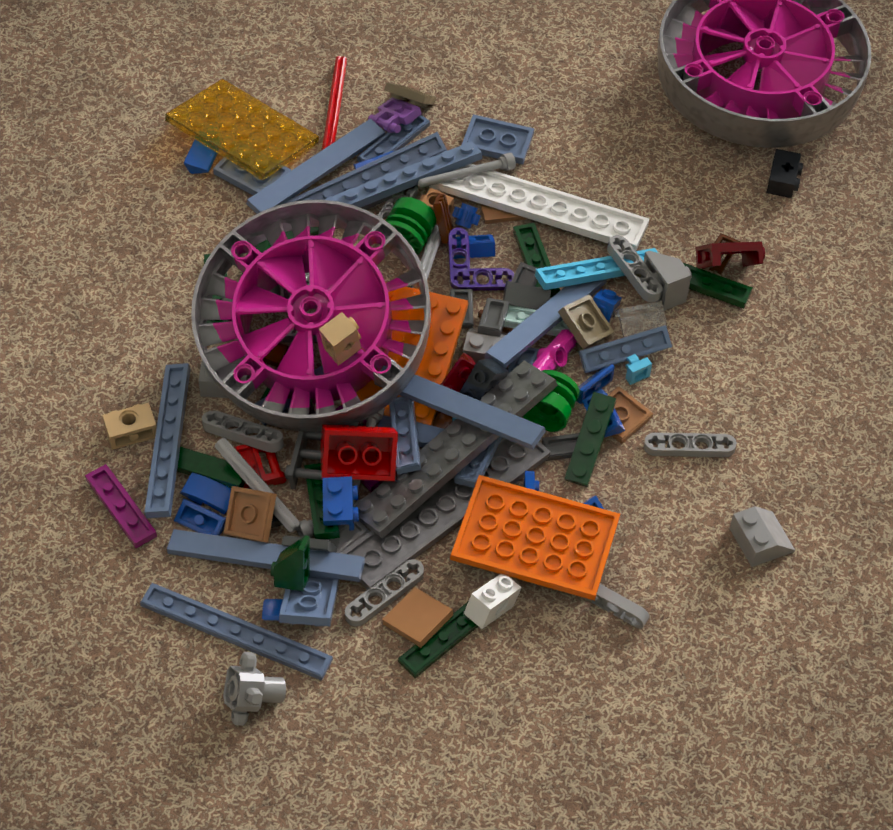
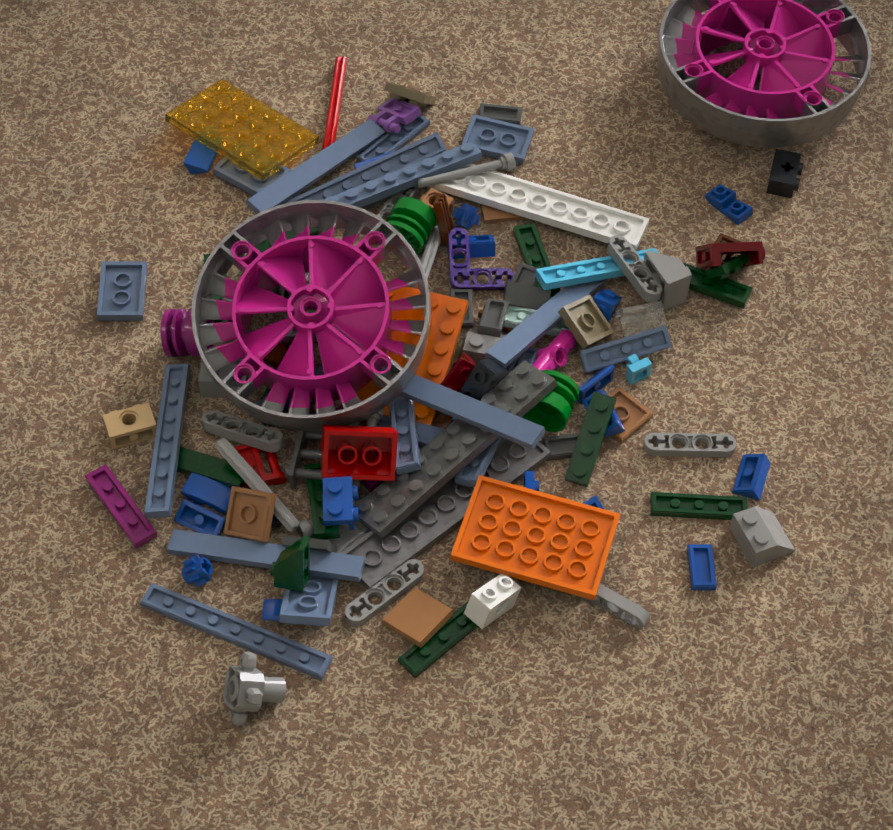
(122, 291): none -> sand blue plate
(177, 333): none -> magenta wheel
(197, 570): none -> blue gear
(340, 338): tan brick -> none
(500, 112): none -> dark grey tile
(695, 505): none -> dark green tile
(701, 567): none -> blue tile
(726, 202): none -> blue slope
(728, 266): none -> dark green plate
(751, 476): none -> blue slope

